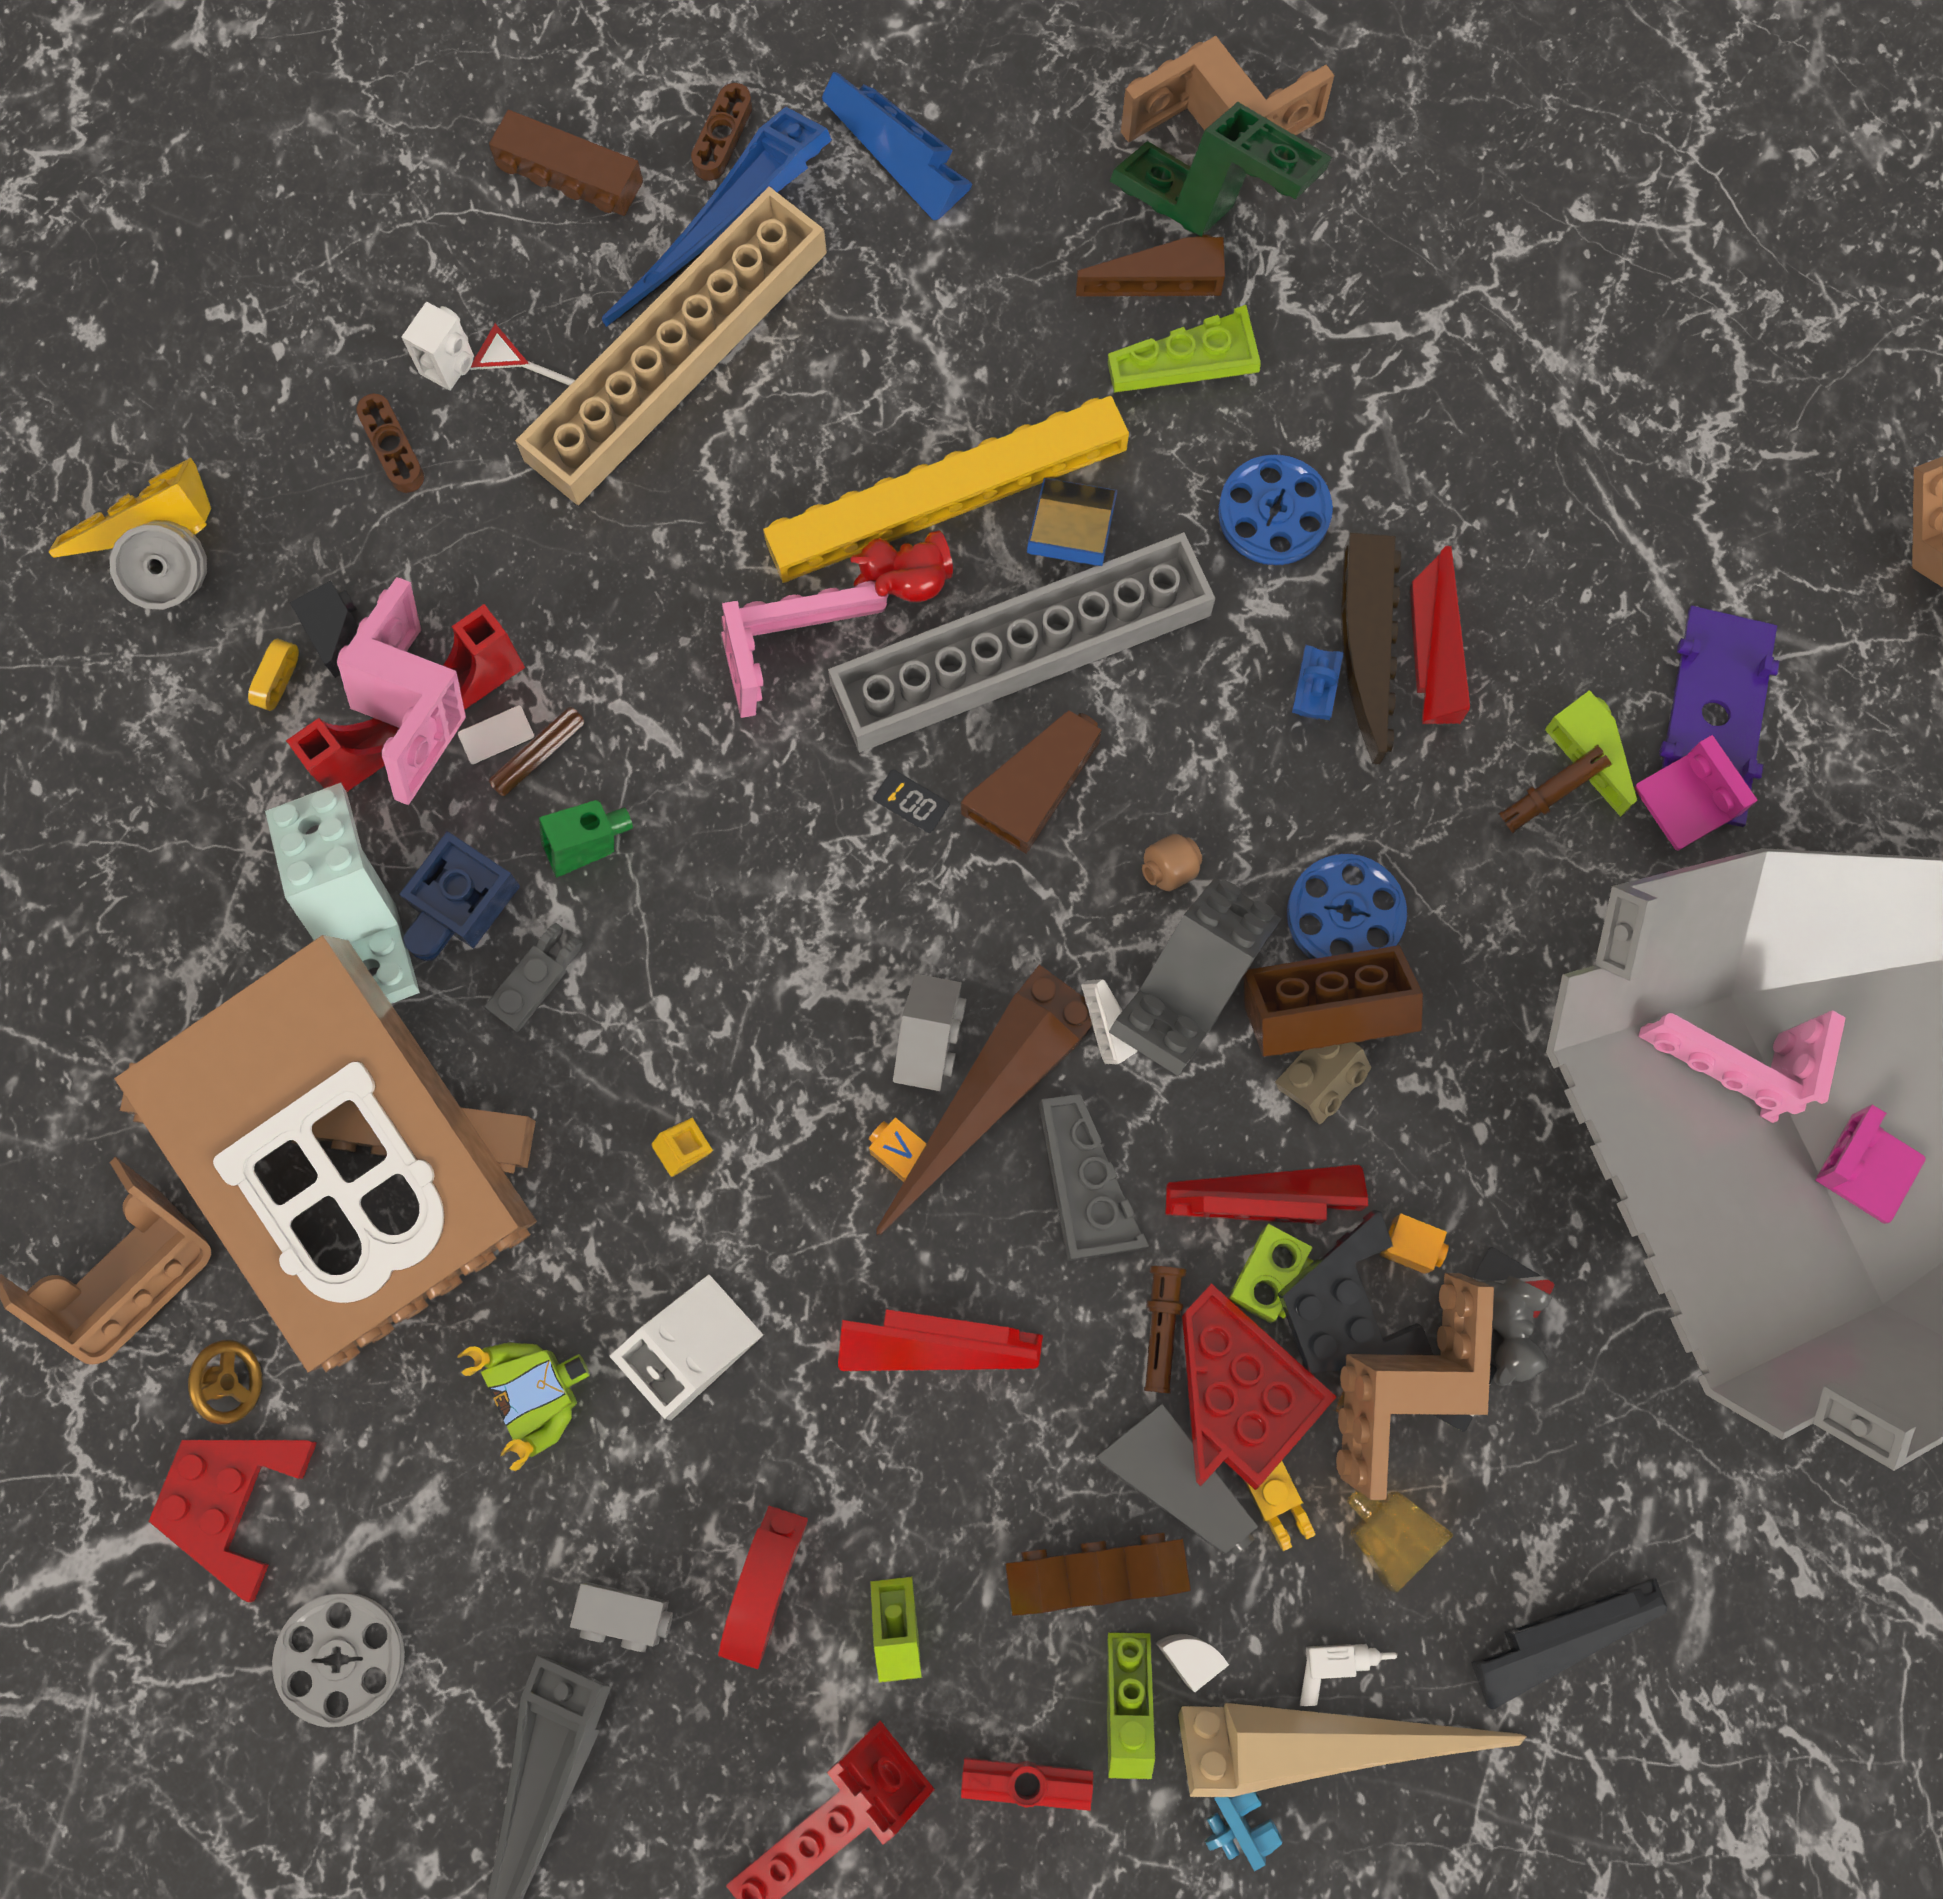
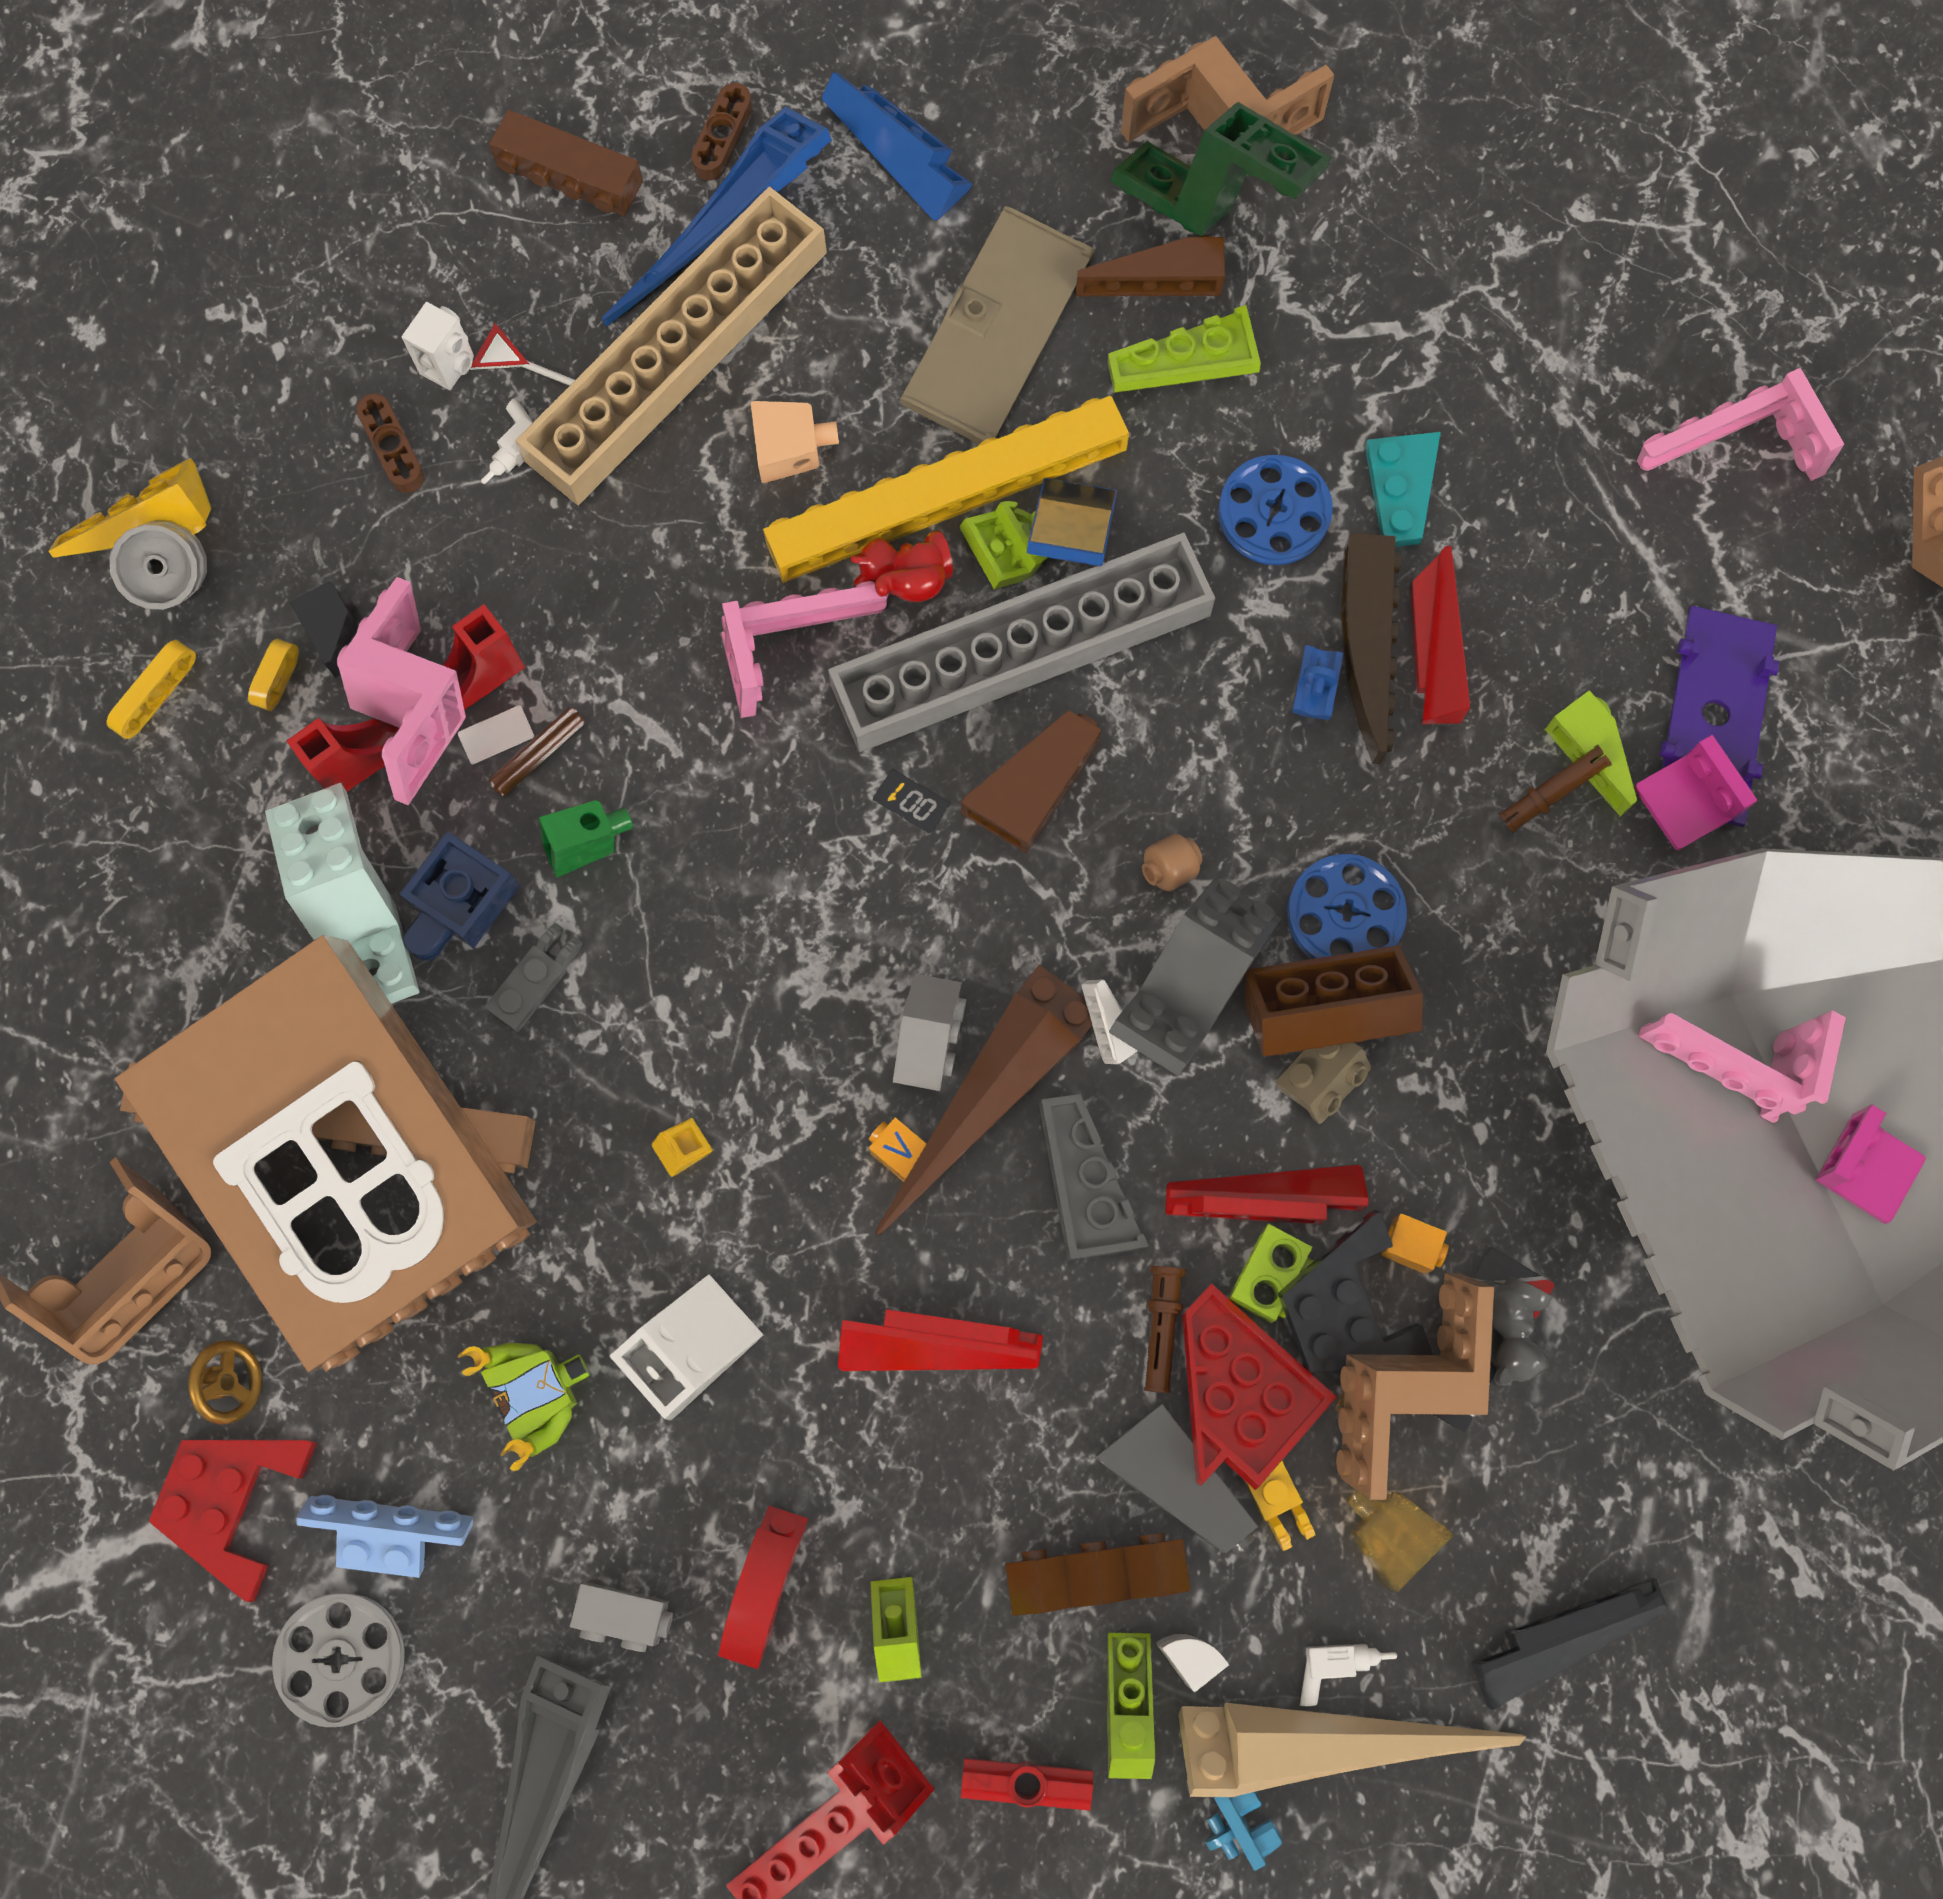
(151, 689): none -> yellow beam
(383, 1536): none -> light blue bracket
(509, 455): none -> white piece
(788, 438): none -> light nougat torso
(996, 326): none -> dark tan door
(1001, 544): none -> lime slope
(1402, 482): none -> teal wing
(1797, 415): none -> bright pink bracket

